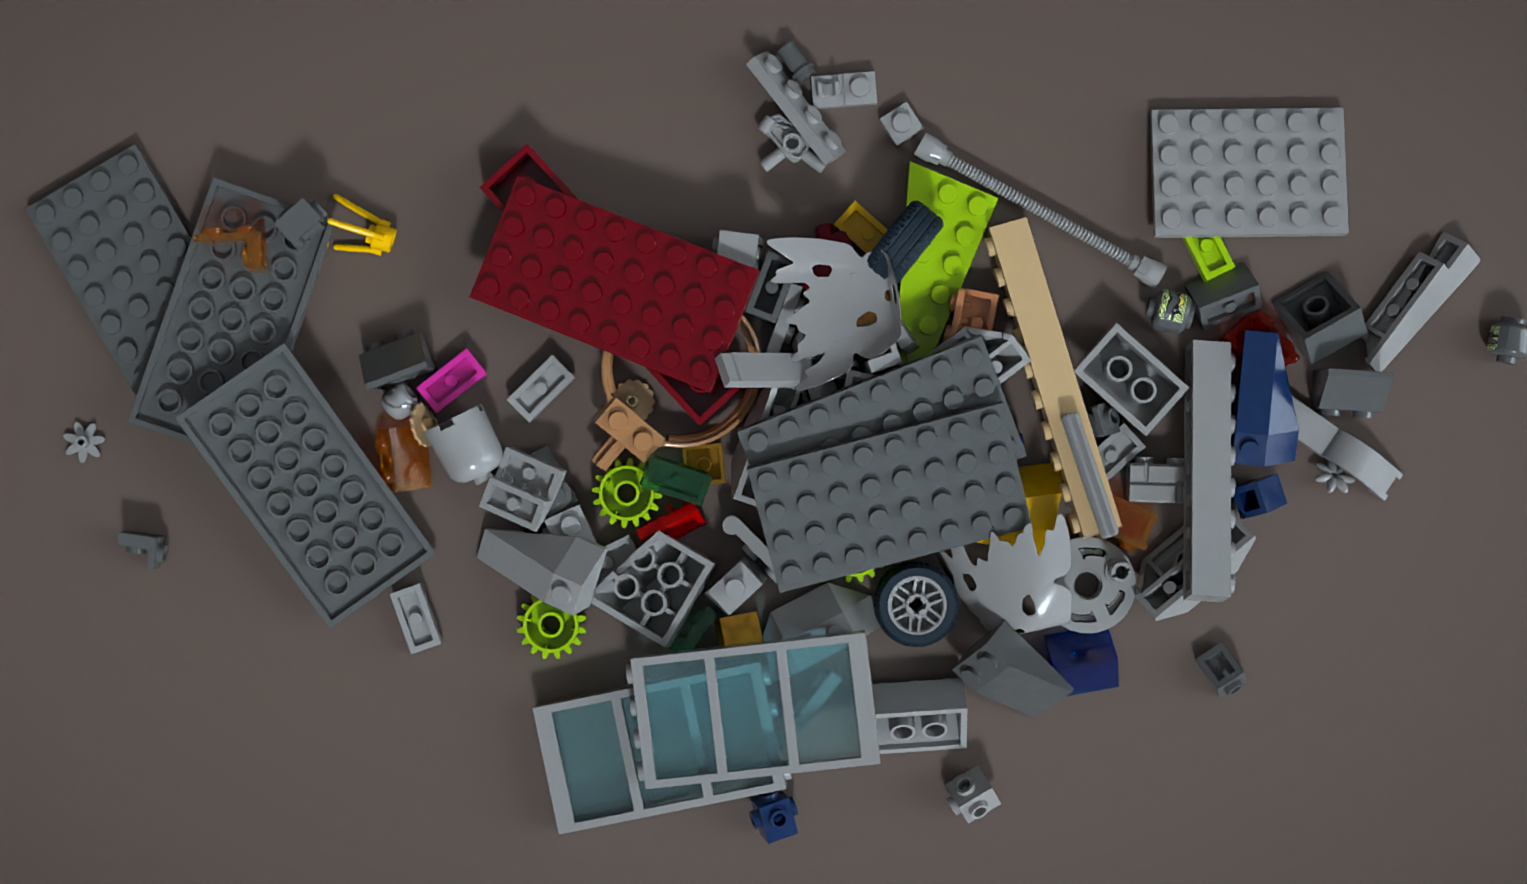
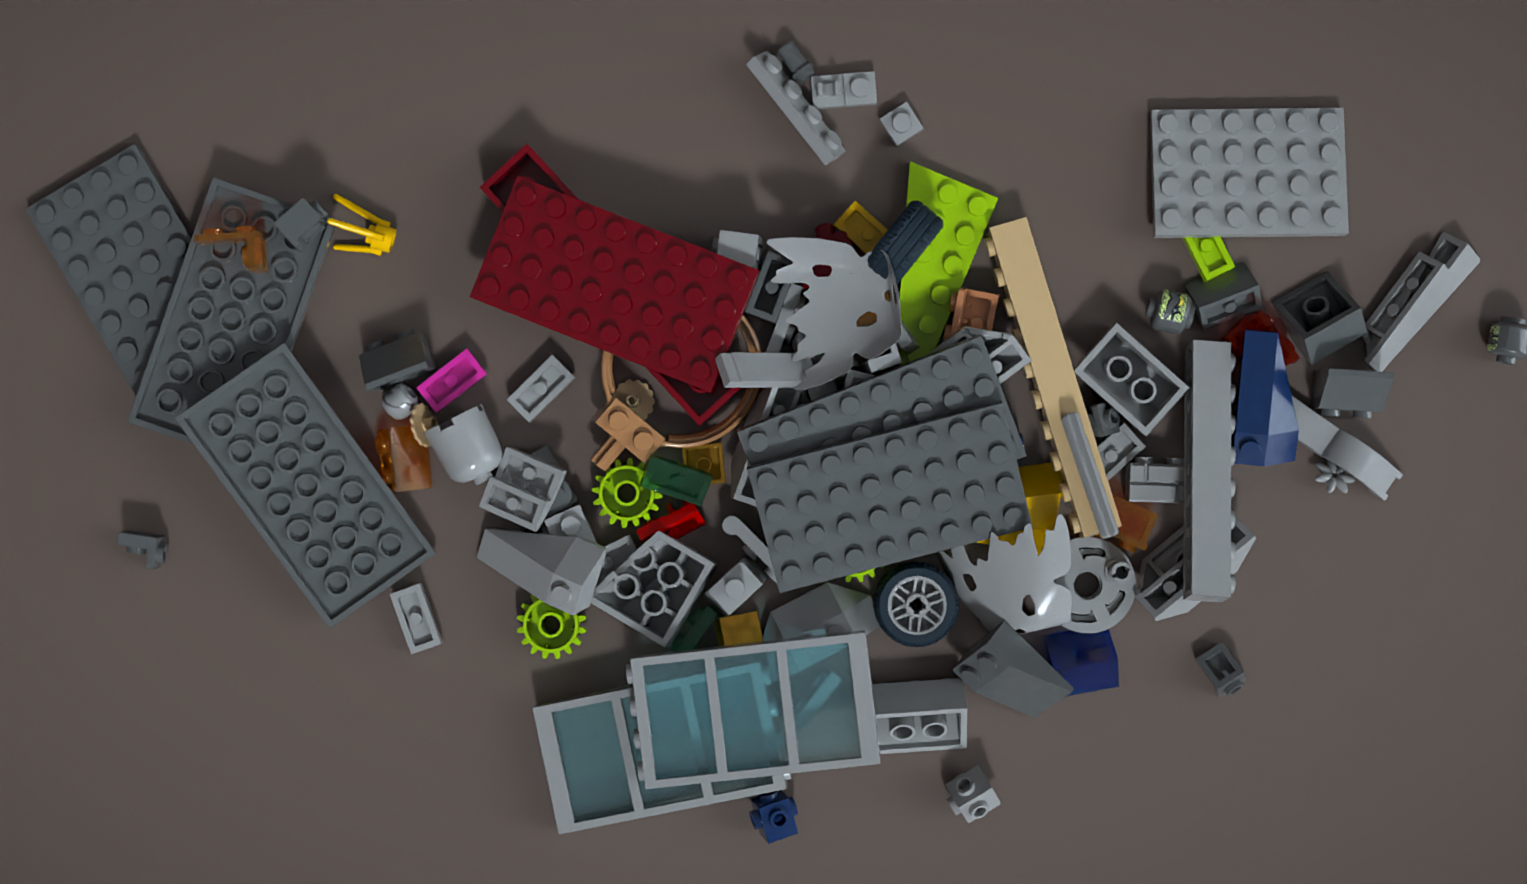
(89, 441): light grey plant -> none
(789, 144): light grey piece -> none
(1145, 269): light grey hose -> none
(1259, 496): dark blue brick -> none

